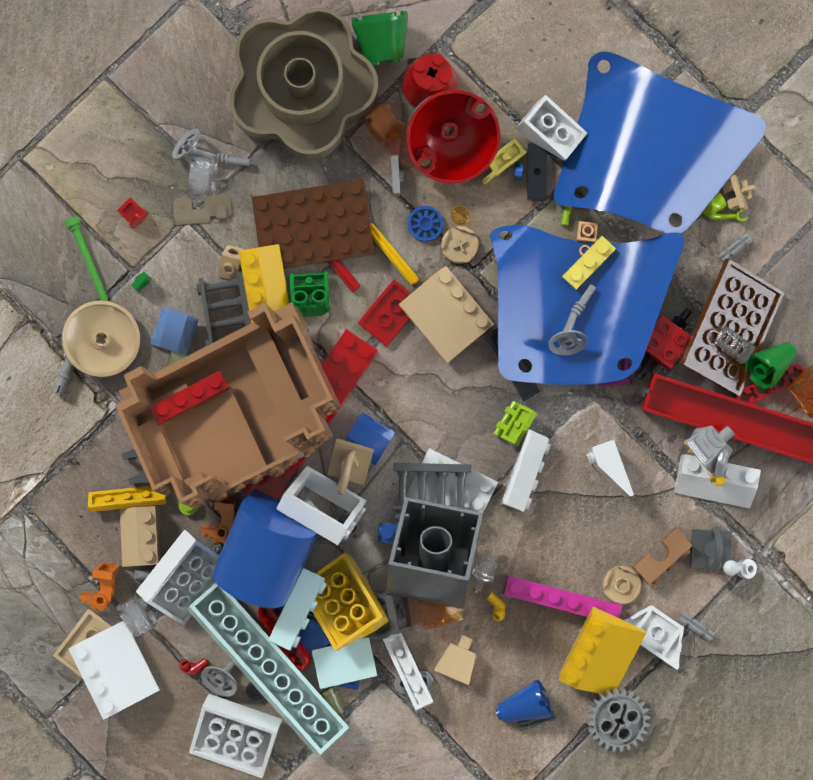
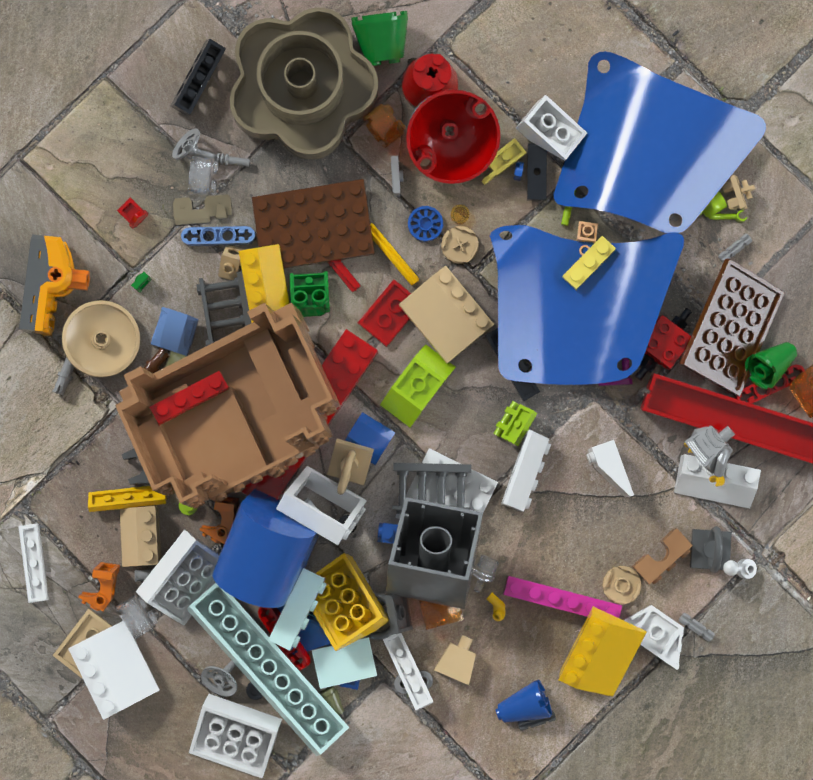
(33, 563): none -> white tile
(48, 276): none -> piece
(73, 225): bright green piece -> none
(156, 361): none -> reddish brown pin
(193, 668): red arm -> none
(198, 77): none -> black brick
(218, 236): none -> medium blue beam
(417, 385): none -> lime slope
(567, 337): light grey dish -> none
(634, 726): light grey gear -> none
(748, 347): clear slope -> none

